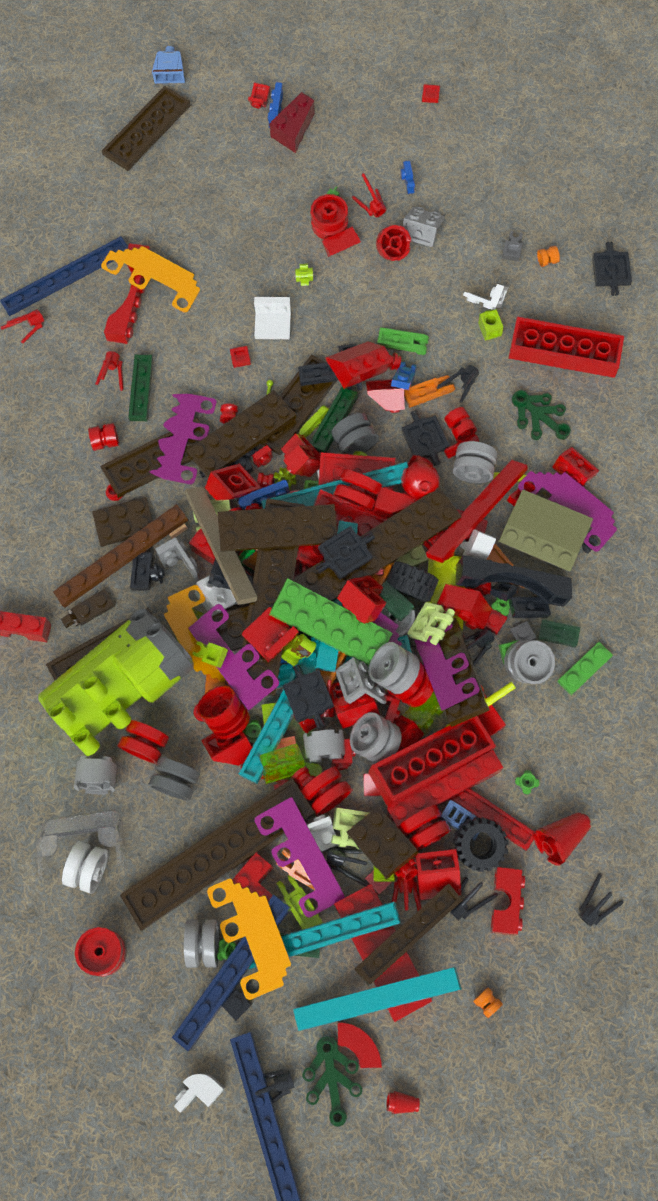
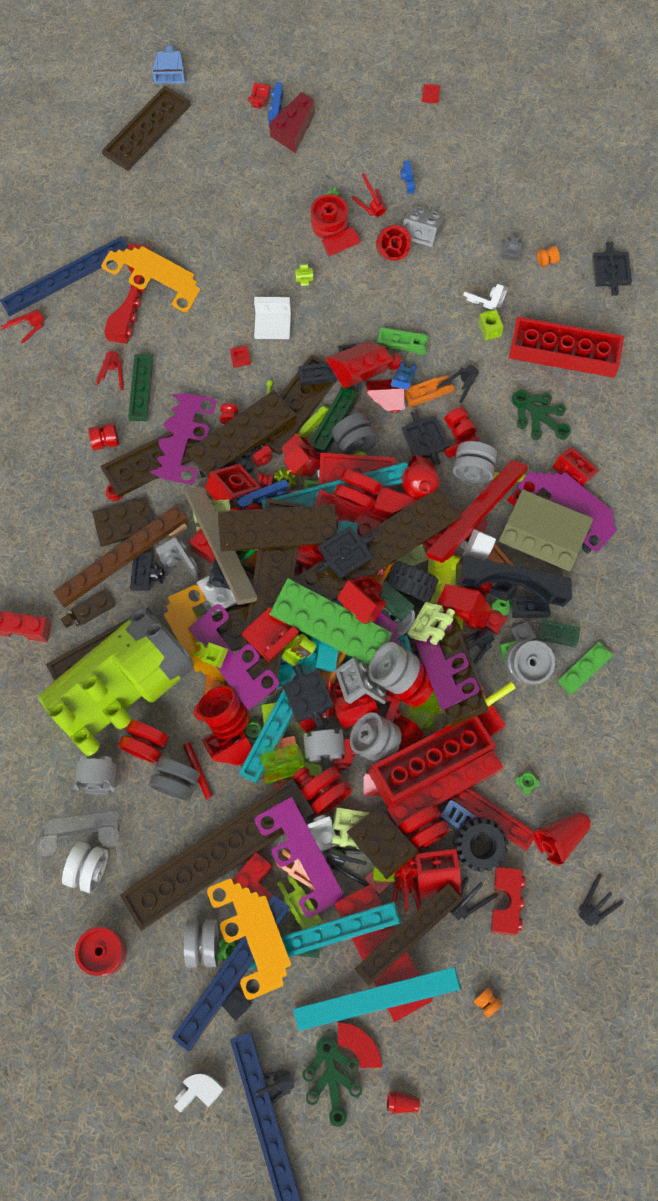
(195, 765): none -> red bar

